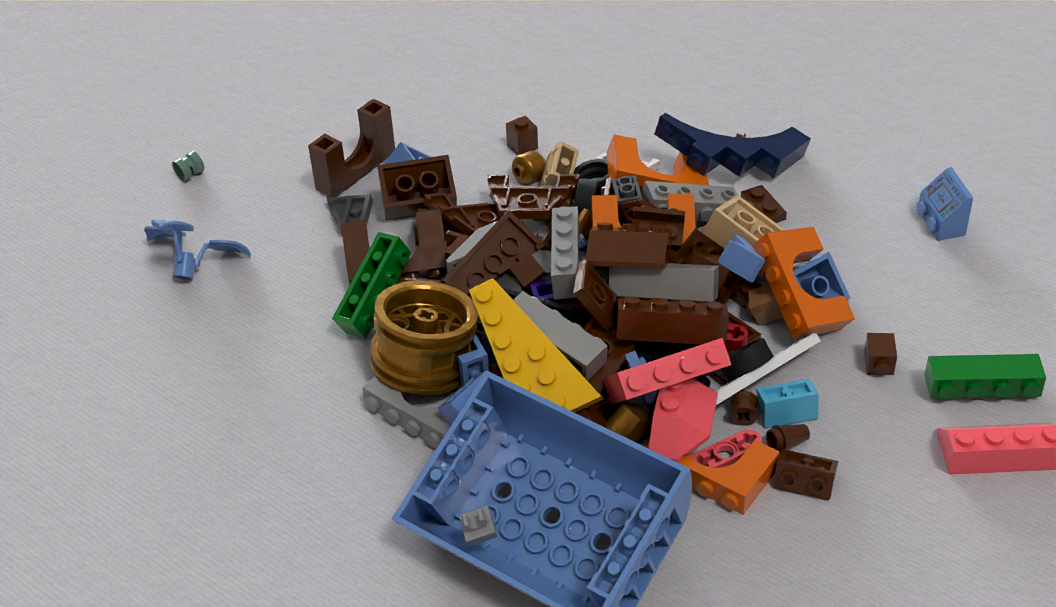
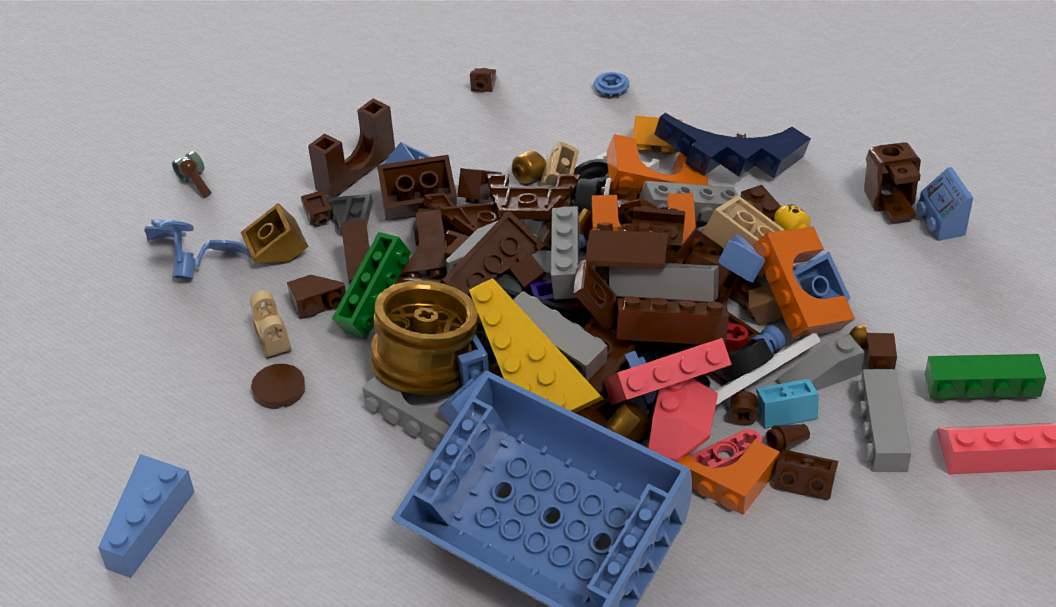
(144, 513): none -> medium blue wedge
(189, 168): none -> reddish brown bar
(269, 324): none -> tan piece
(274, 237): none -> pearl gold slope
(278, 385): none -> reddish brown tile
(315, 294): none -> reddish brown slope
(317, 208): none -> reddish brown bracket
(474, 185): none -> reddish brown arch
(478, 526): light grey tile -> none
(482, 79): none -> reddish brown bracket
(522, 135): reddish brown brick -> none
(611, 84): none -> medium blue gear
(626, 189): dark grey slope -> none
(644, 133): none -> light orange slope
(773, 338): none -> medium blue wheel
(792, 217): none -> yellow head
(828, 364): none -> light grey slope
(859, 334): none -> pearl gold hinge
(884, 420): none -> light grey brick
(892, 169): none -> reddish brown piece

